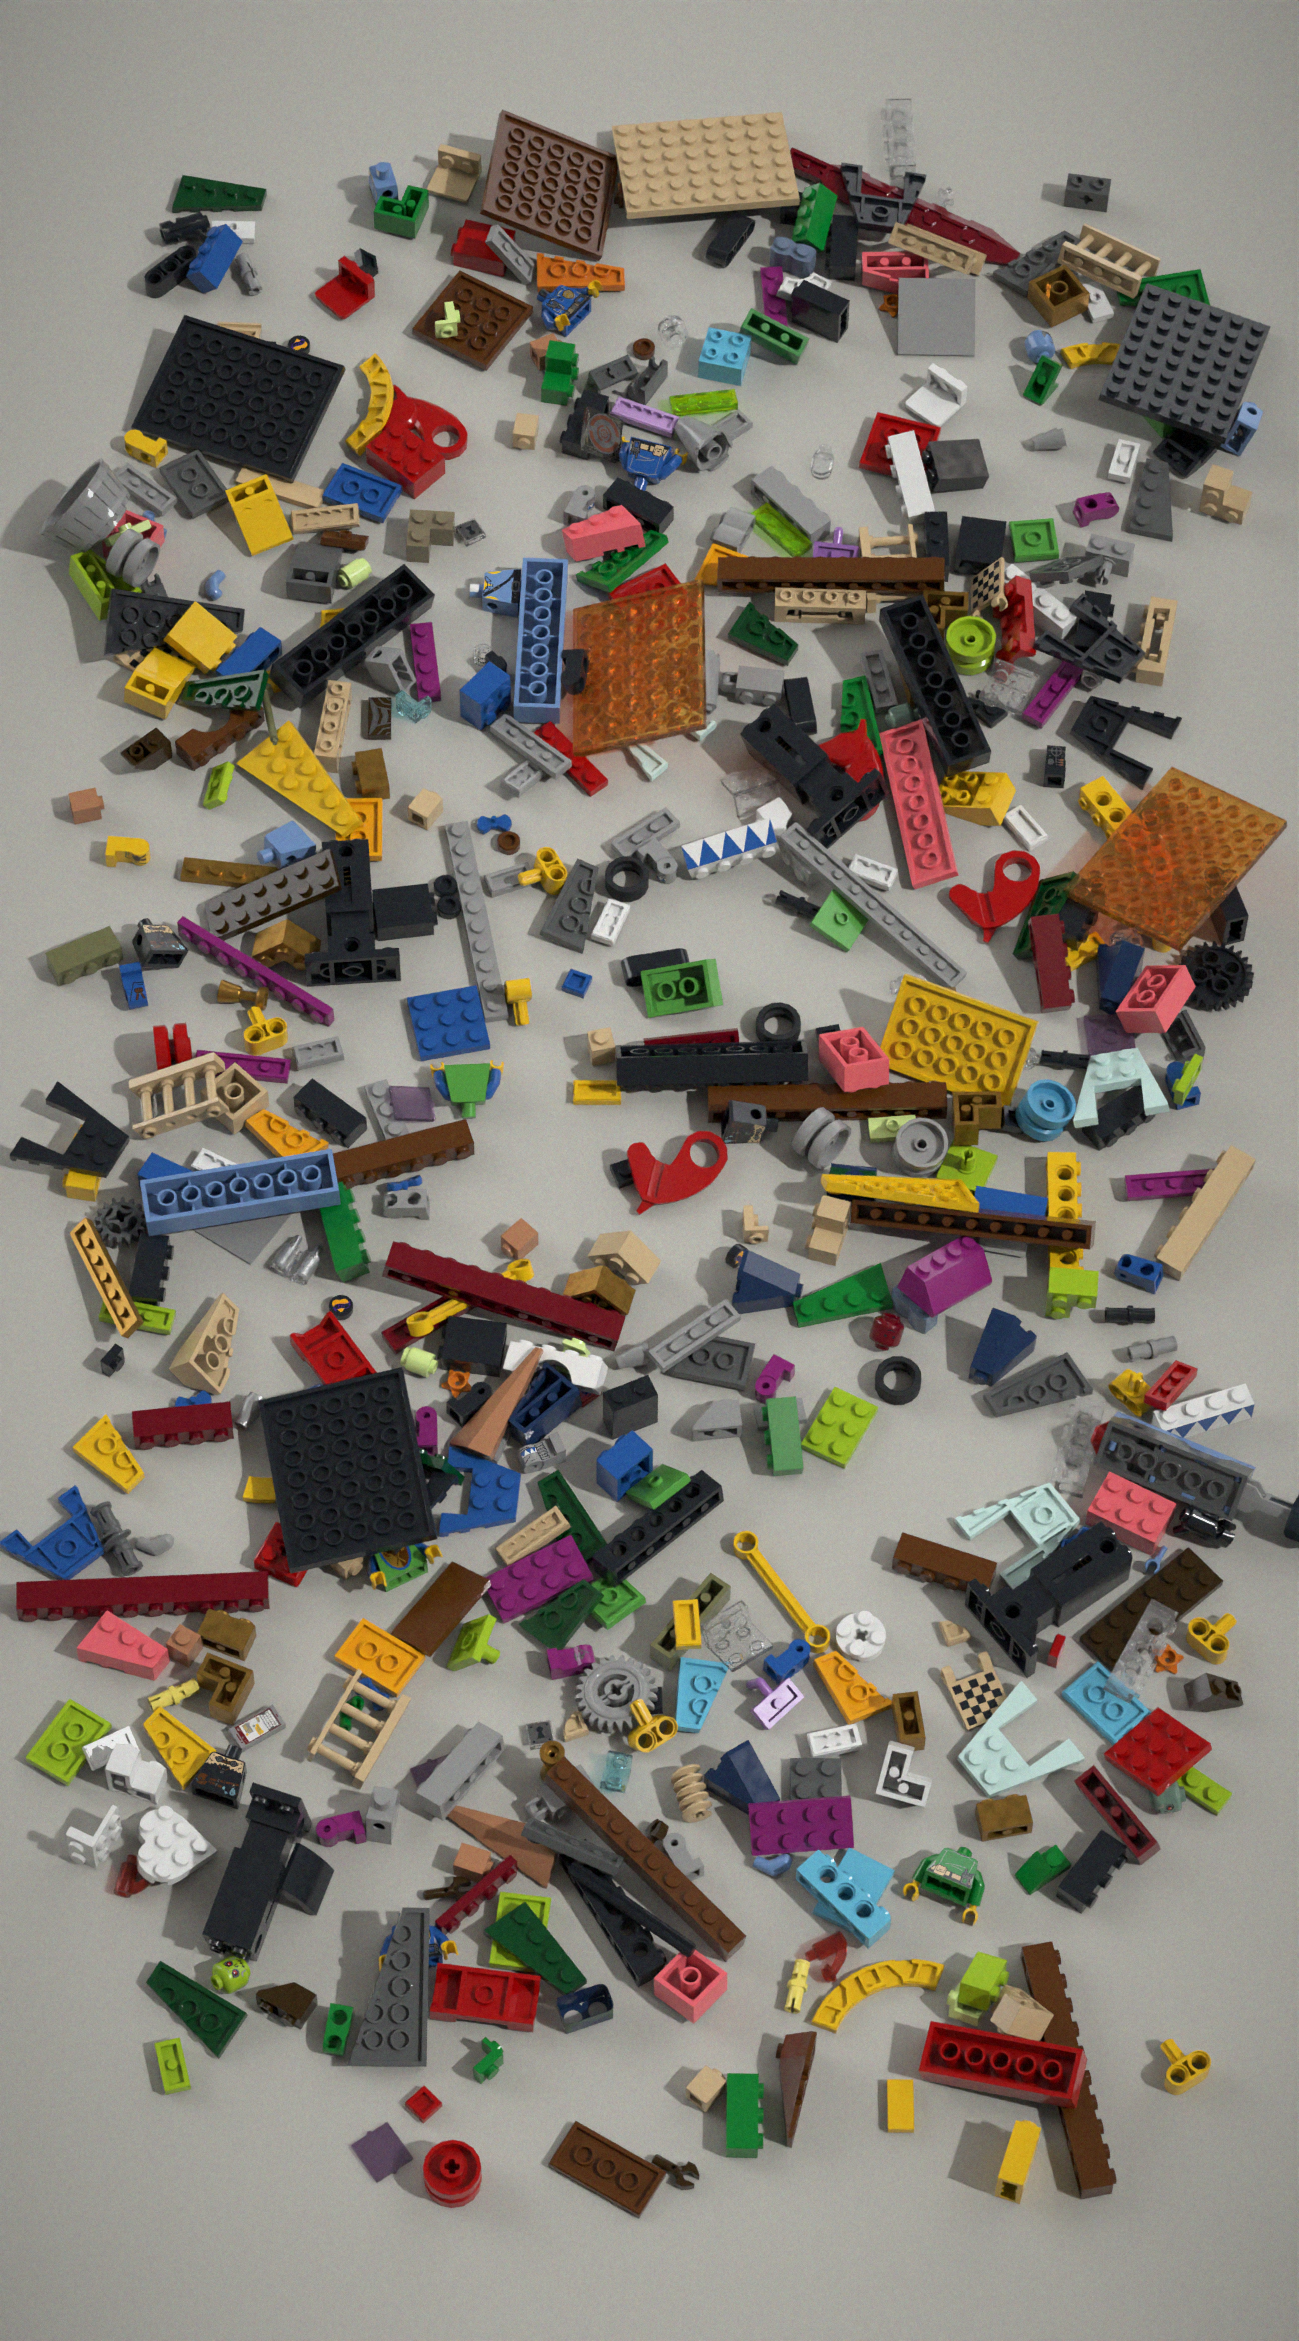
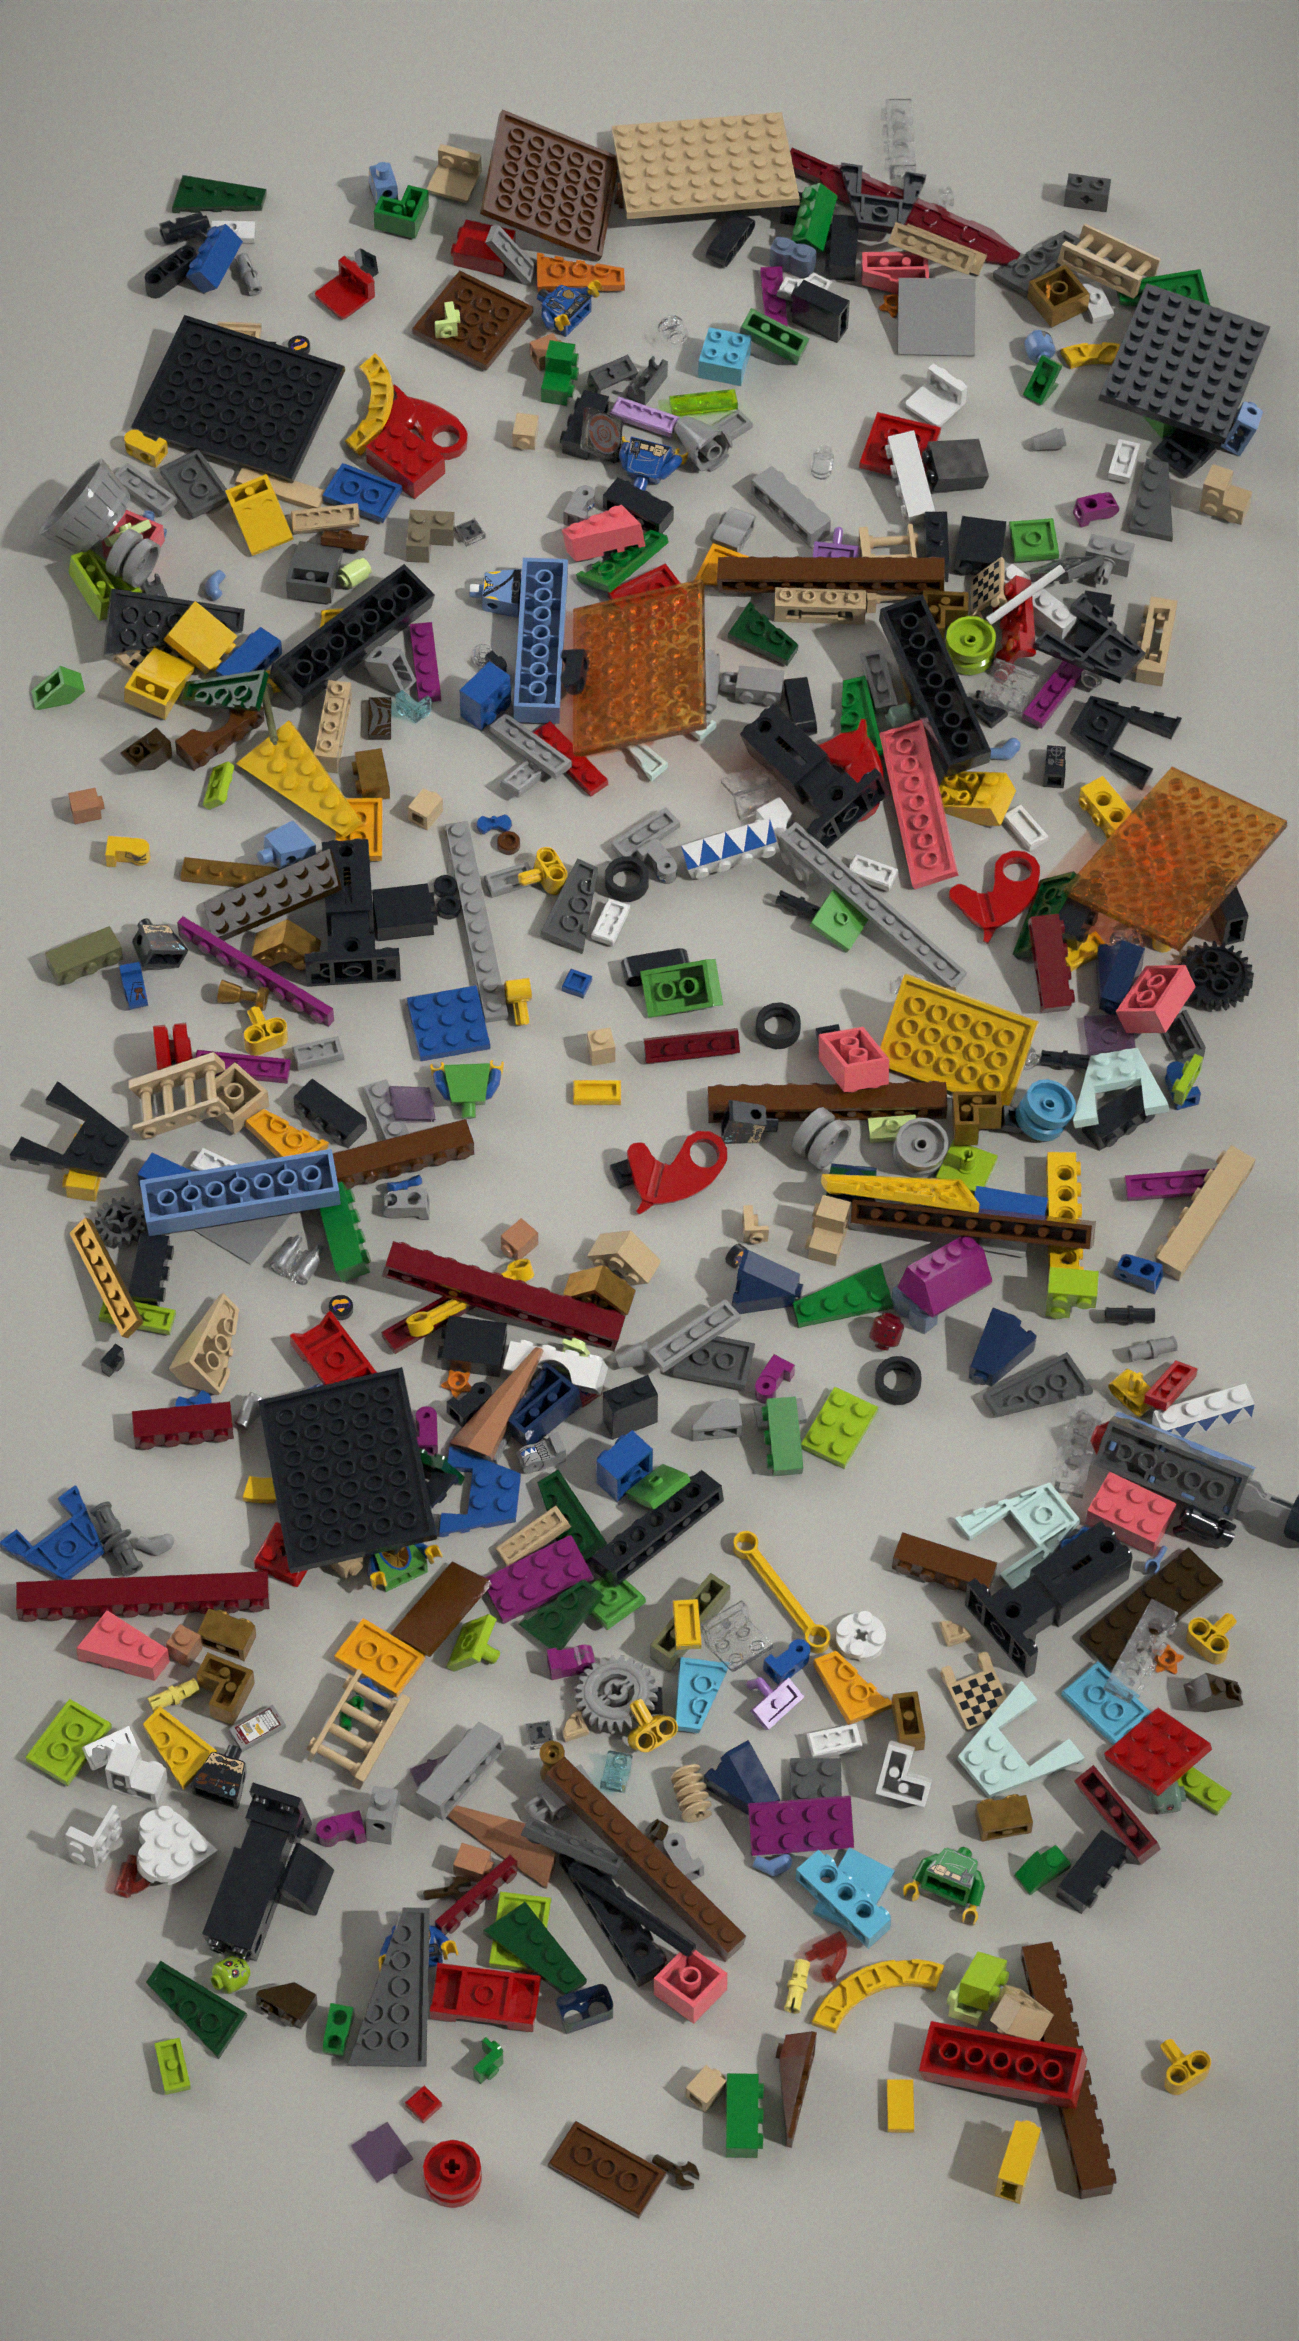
(58, 689): none -> bright green slope
(107, 1453): yellow wing -> none
(419, 1361): yellowish green brick -> none
(643, 349): reddish brown tile -> none
(711, 1063): black brick -> none
(781, 531): clear neon green plate -> none
(1010, 748): none -> medium blue arm
(1024, 595): none -> white bar
(1056, 1650): red tile -> none

